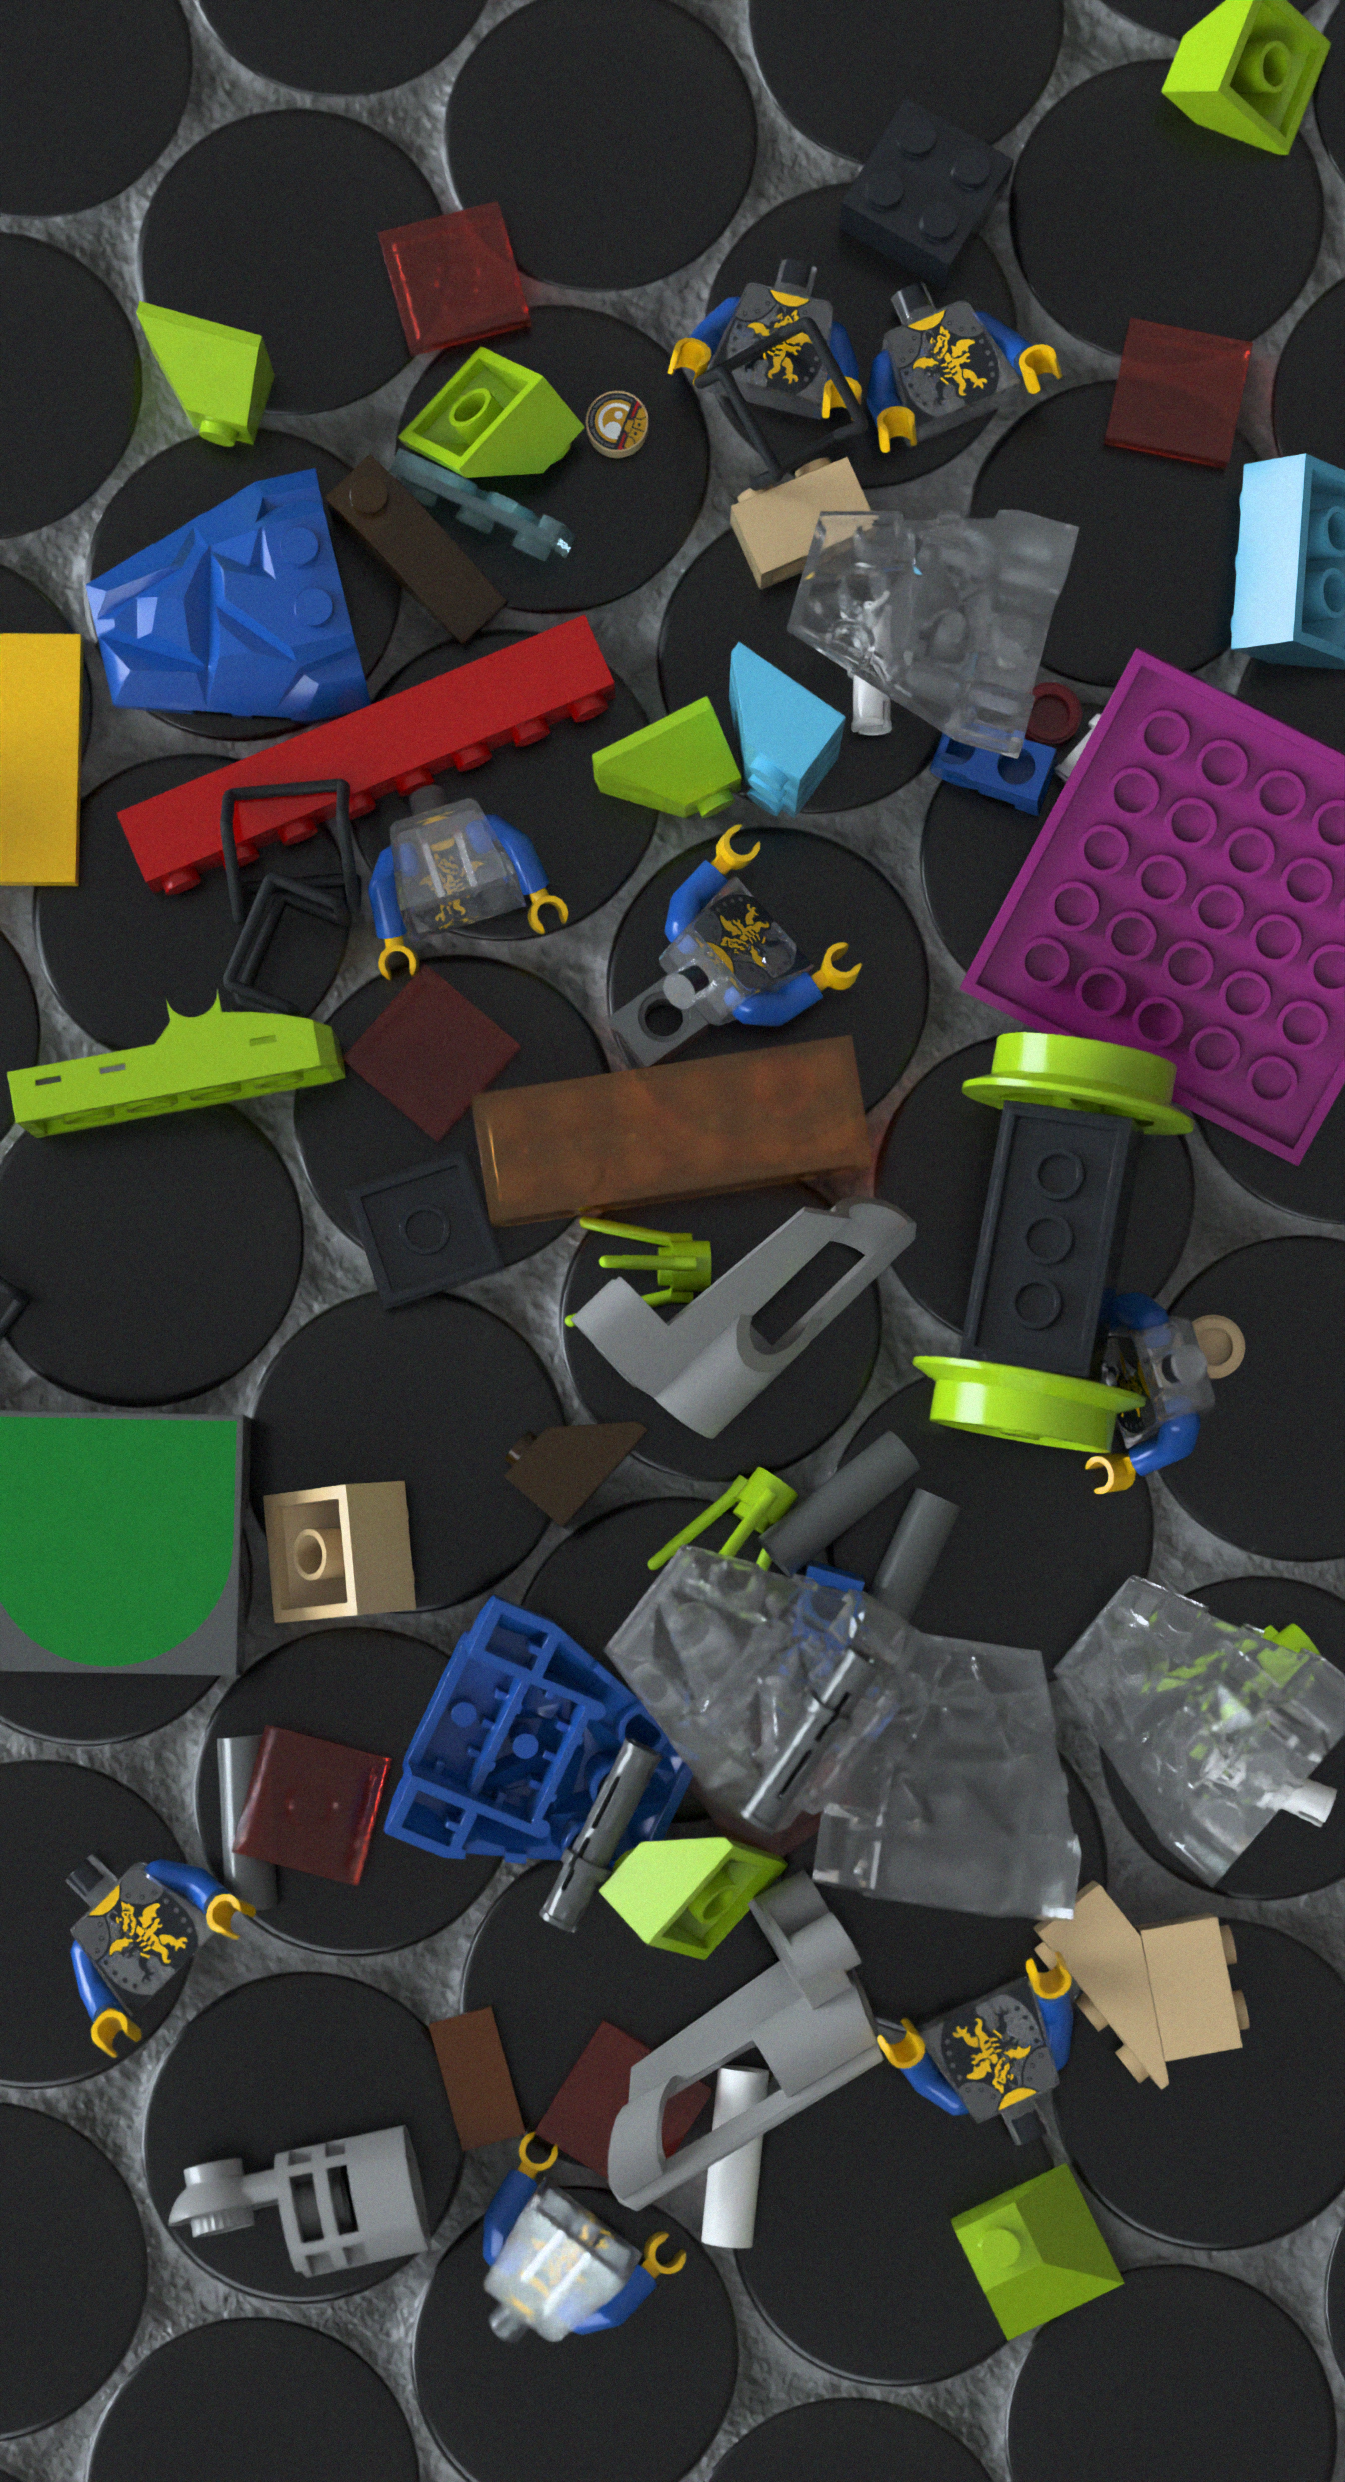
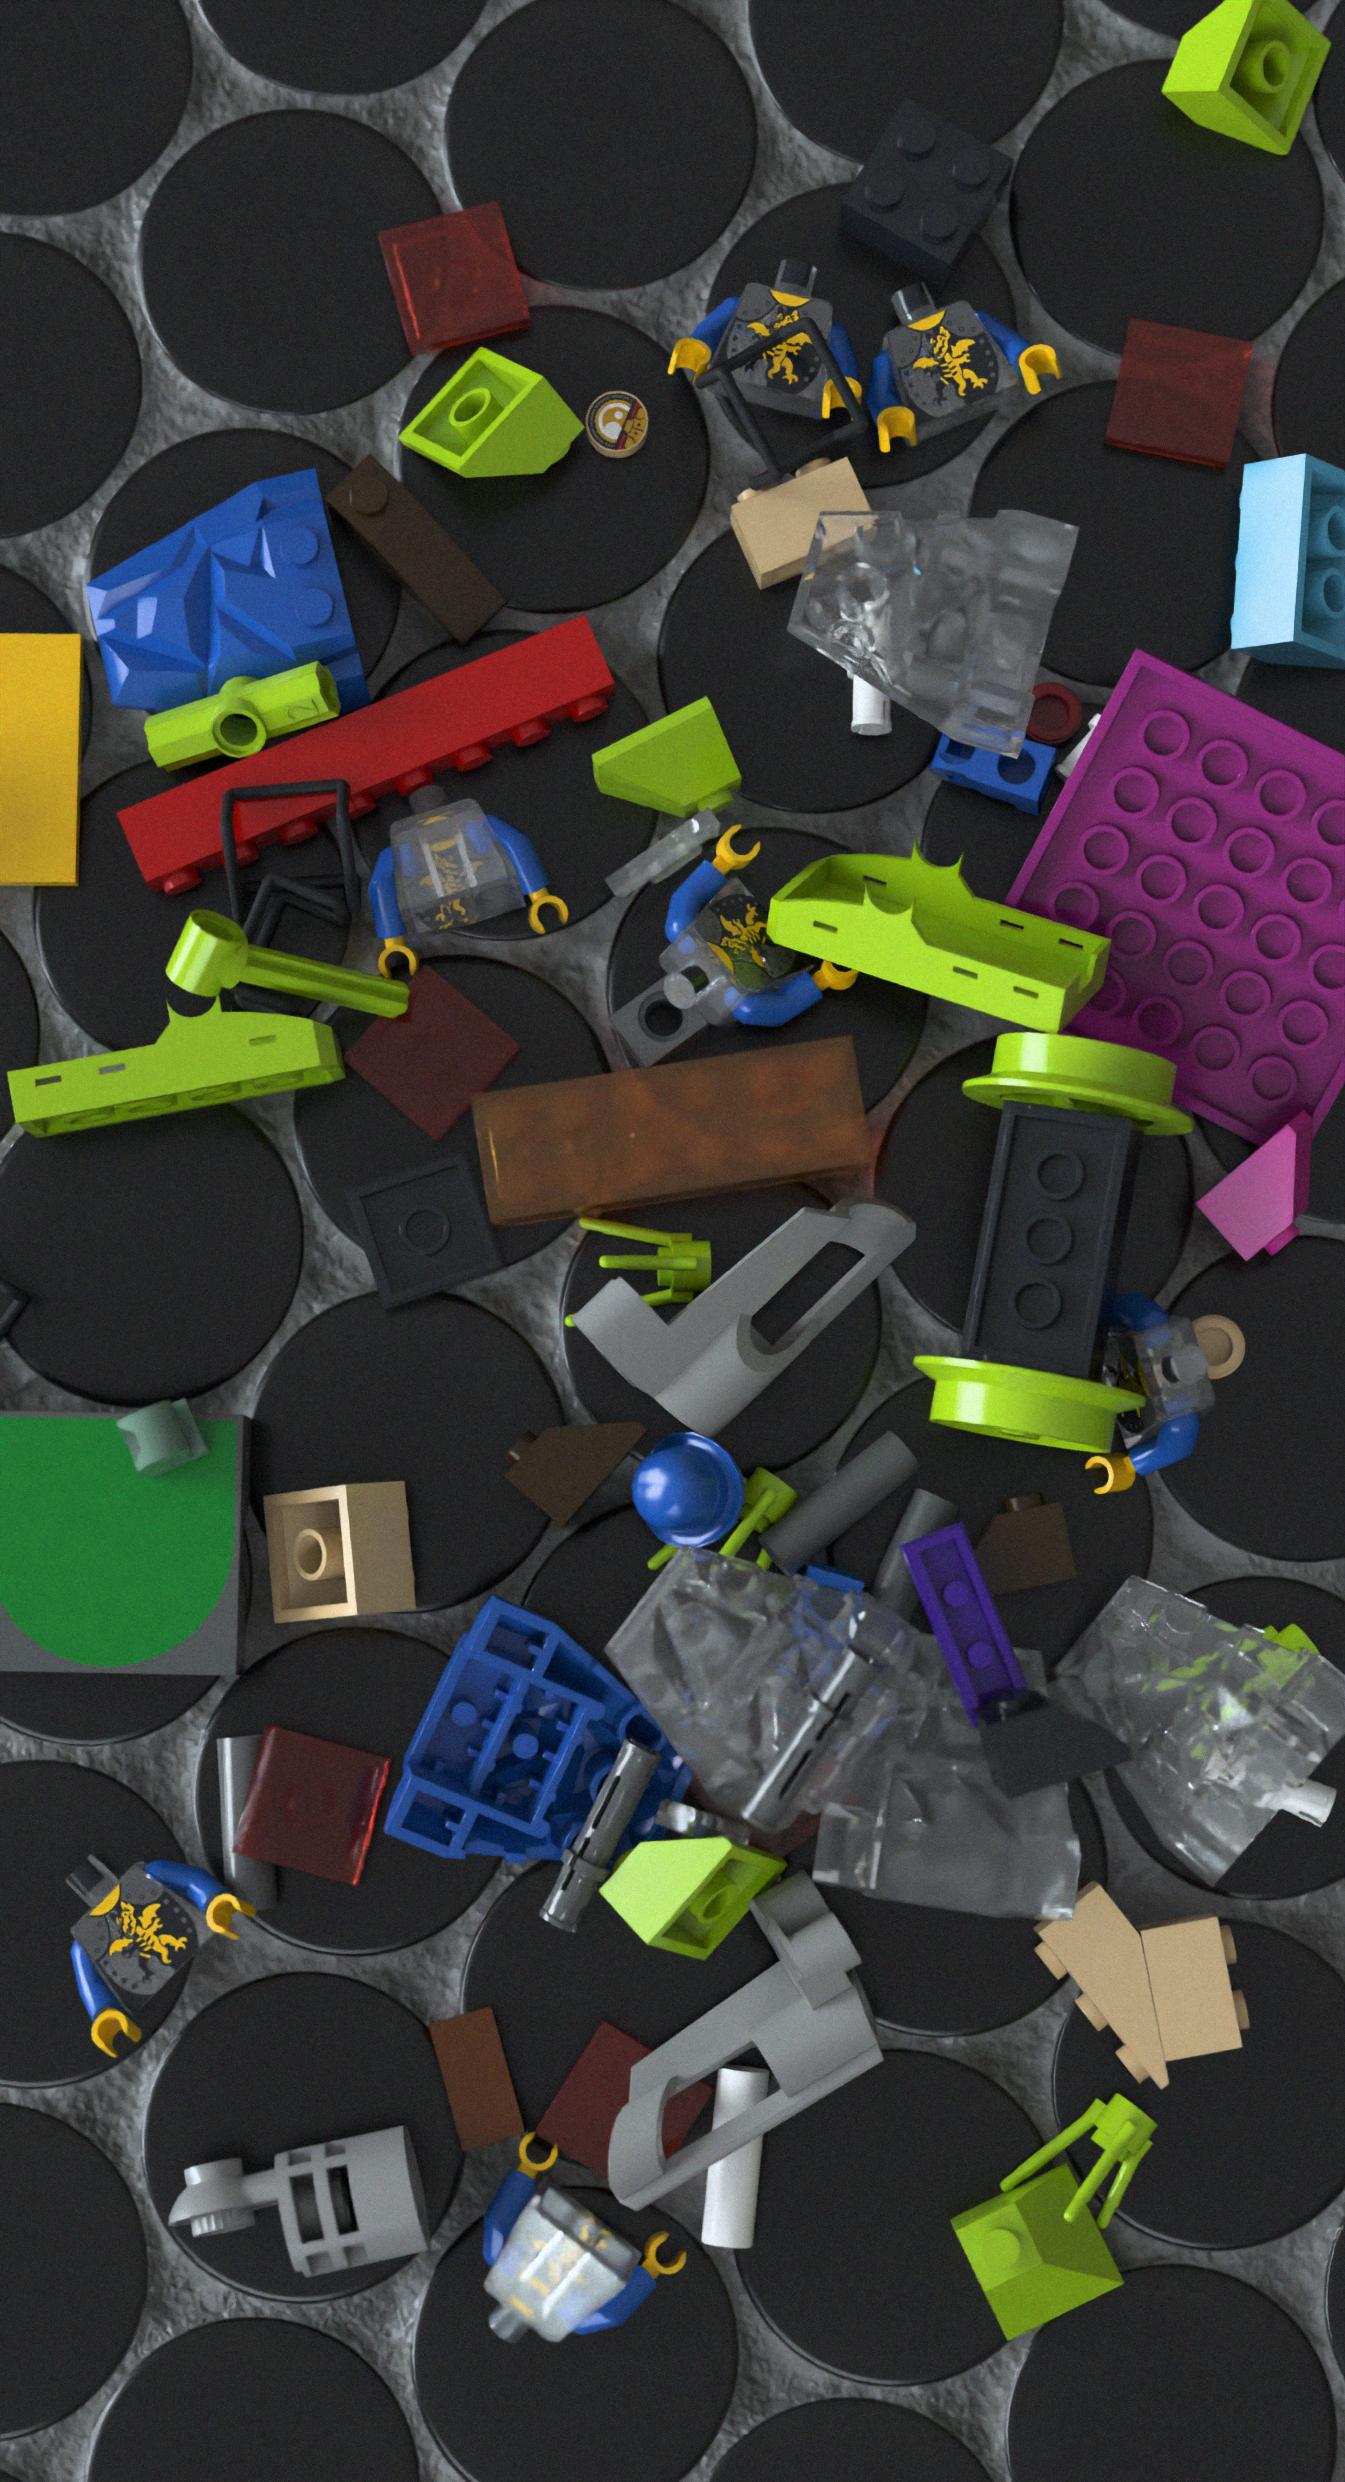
(163, 1437): none -> sand green leg
(213, 370): lime slope -> none
(217, 955): none -> lime axle
(273, 704): none -> lime piece
(482, 509): clear light blue wing -> none
(666, 855): none -> clear tile
(688, 1490): none -> blue hat
(699, 1823): none -> clear tile
(781, 733): medium azure slope -> none
(938, 937): none -> lime piece
(963, 1616): none -> dark purple tile
(994, 2051): torso -> none
(1025, 1546): none -> dark brown slope
(1041, 1743): none -> black slope
(1122, 2134): none -> lime plant
(1265, 1192): none -> dark pink slope

